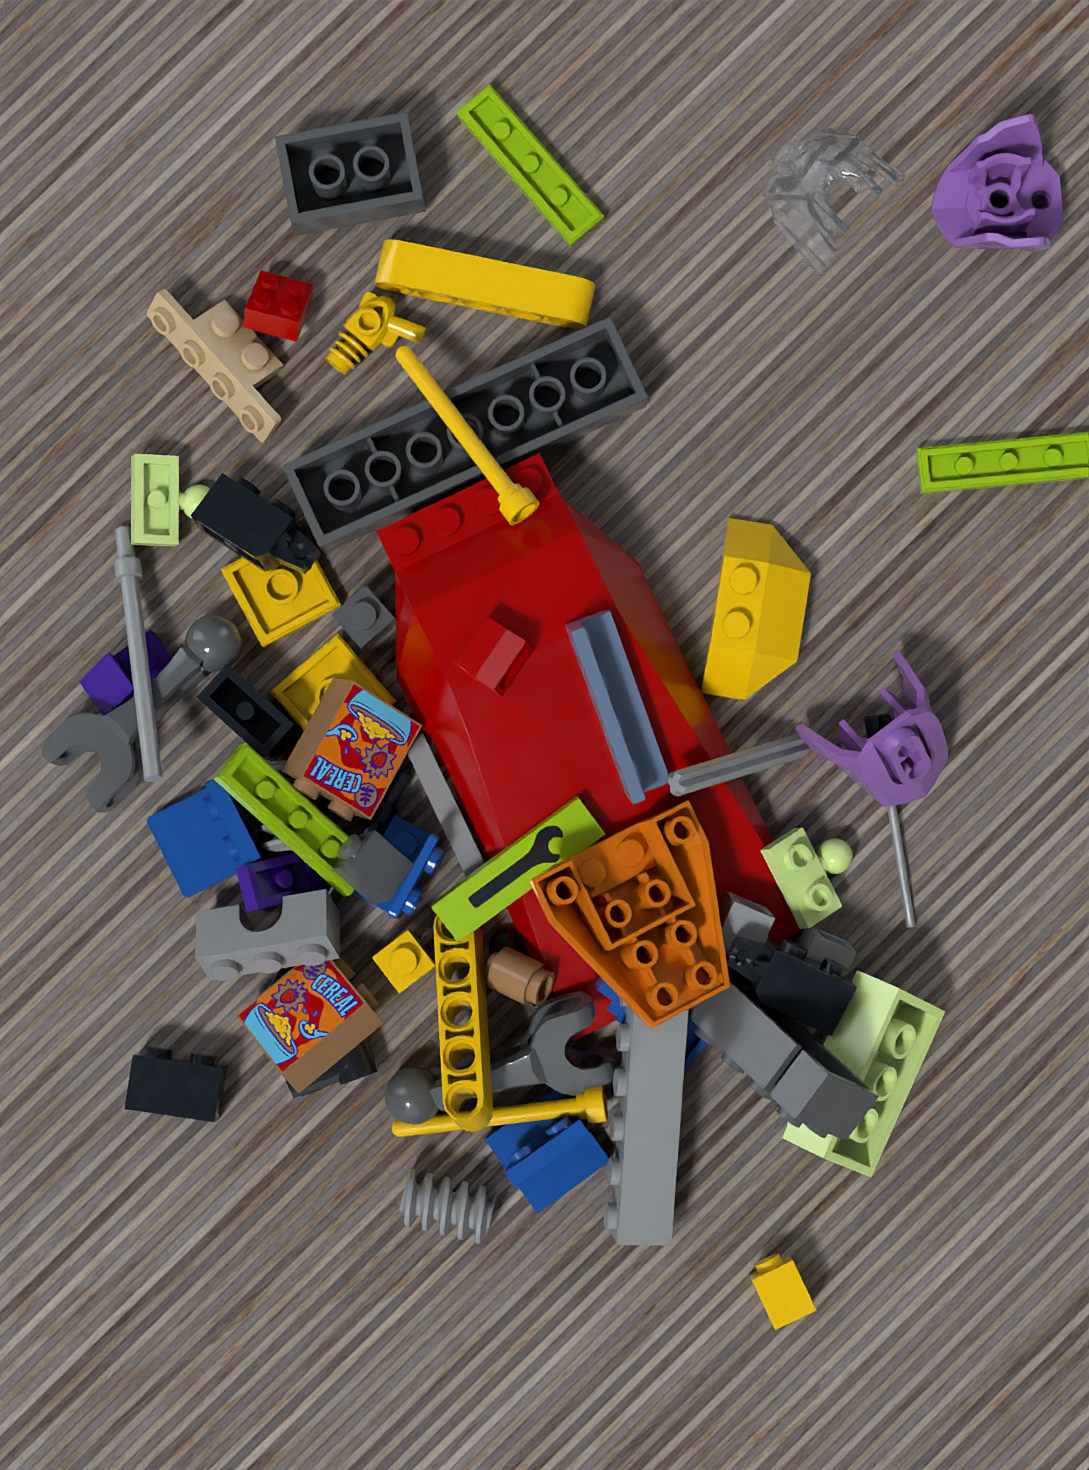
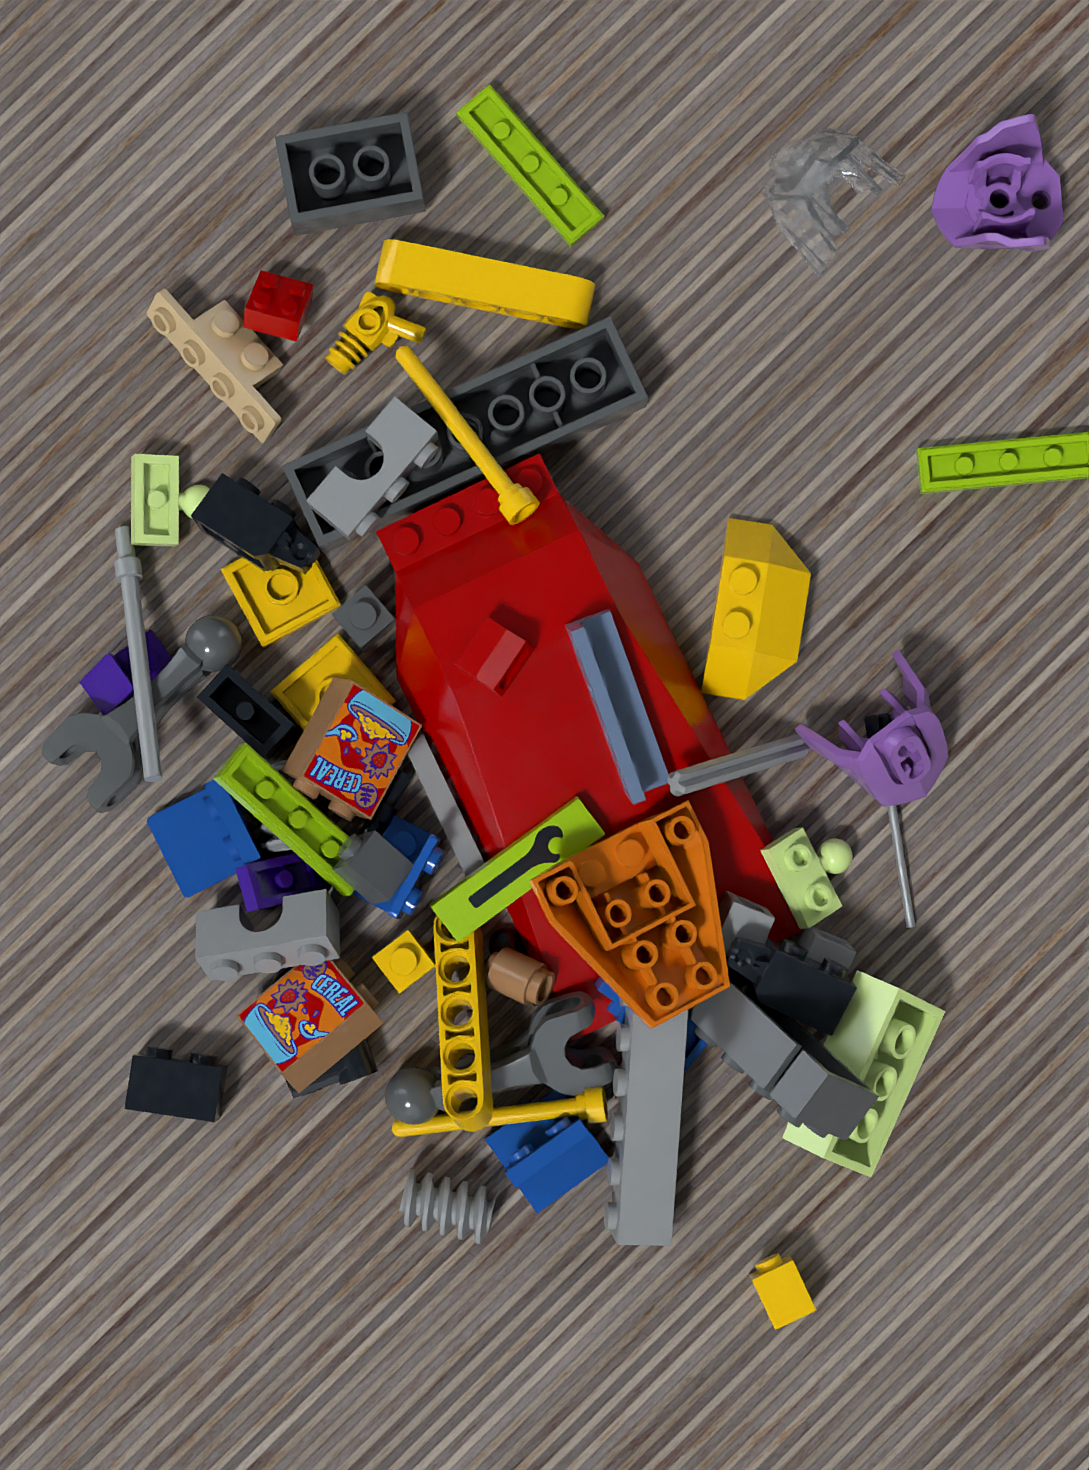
(353, 503): none -> light grey arch

